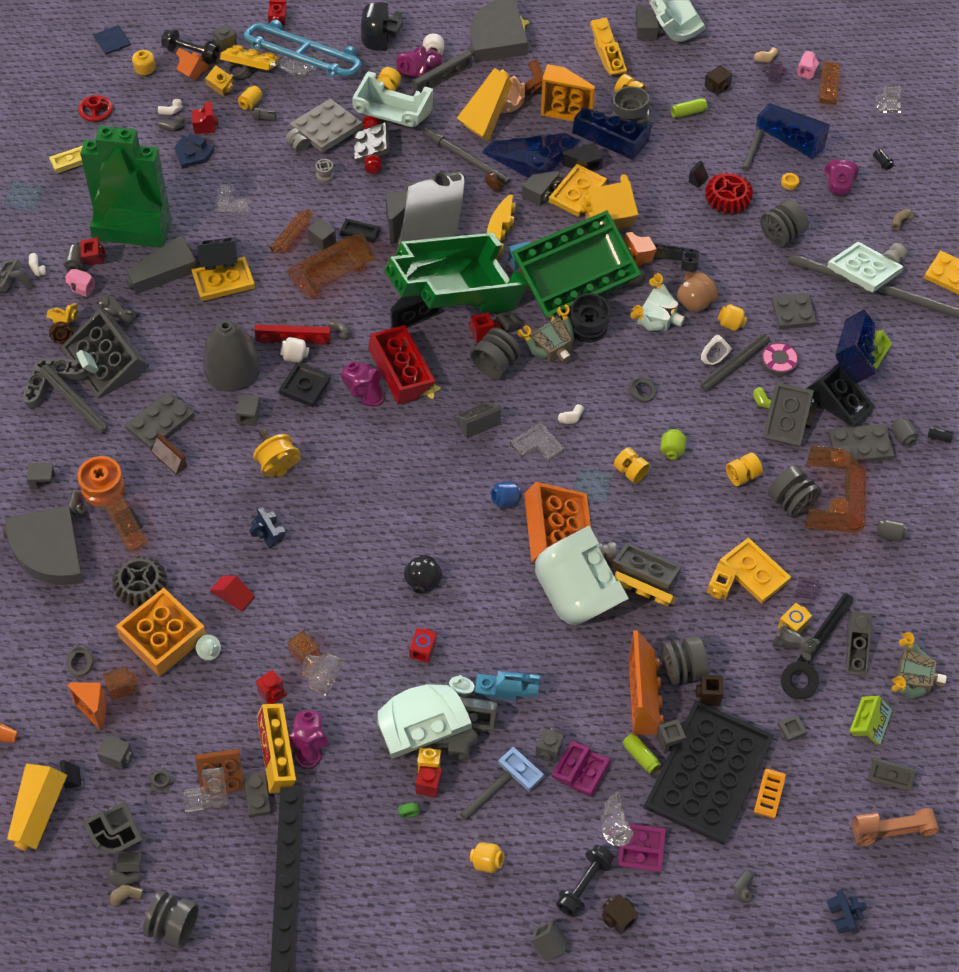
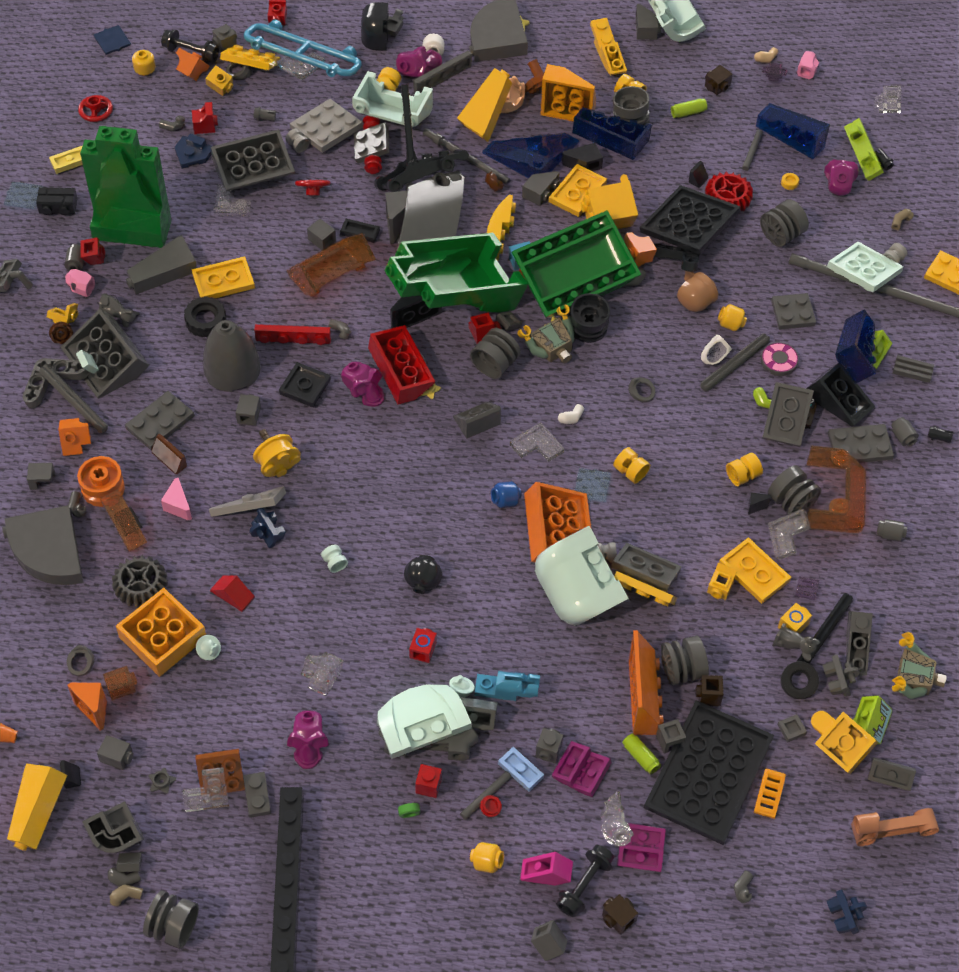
(33, 263): white arm -> none
(56, 201): none -> black brick
(73, 435): none -> orange brick
(175, 501): none -> bright pink slope
(176, 107): white arm -> none
(200, 305): none -> black tyre
(218, 252): black slope -> none
(250, 98): yellow brick -> none
(250, 502): none -> light grey wing
(252, 160): none -> dark grey slope
(270, 687): red brick -> none
(276, 747): yellow brick -> none
(291, 231): clear orange plate -> none
(294, 350): white head -> none
(302, 646): clear orange brick -> none
(312, 186): none -> red piece
(324, 170): light grey wheel -> none
(334, 558): none -> light aqua wheel
(413, 167): none -> black piece
(429, 757): yellow bracket -> none
(490, 806): none -> red plate
(547, 869): none -> dark pink slope
(659, 308): light aqua torso -> none
(673, 444): lime head -> none
(690, 219): none -> black plate
(758, 502): none -> black slope
(784, 529): none -> clear plate
(829, 82): clear orange plate -> none
(835, 668): none -> dark grey hips
(842, 739): none -> yellow brick
(863, 149): none -> lime hinge
(913, 367): none -> dark grey tile

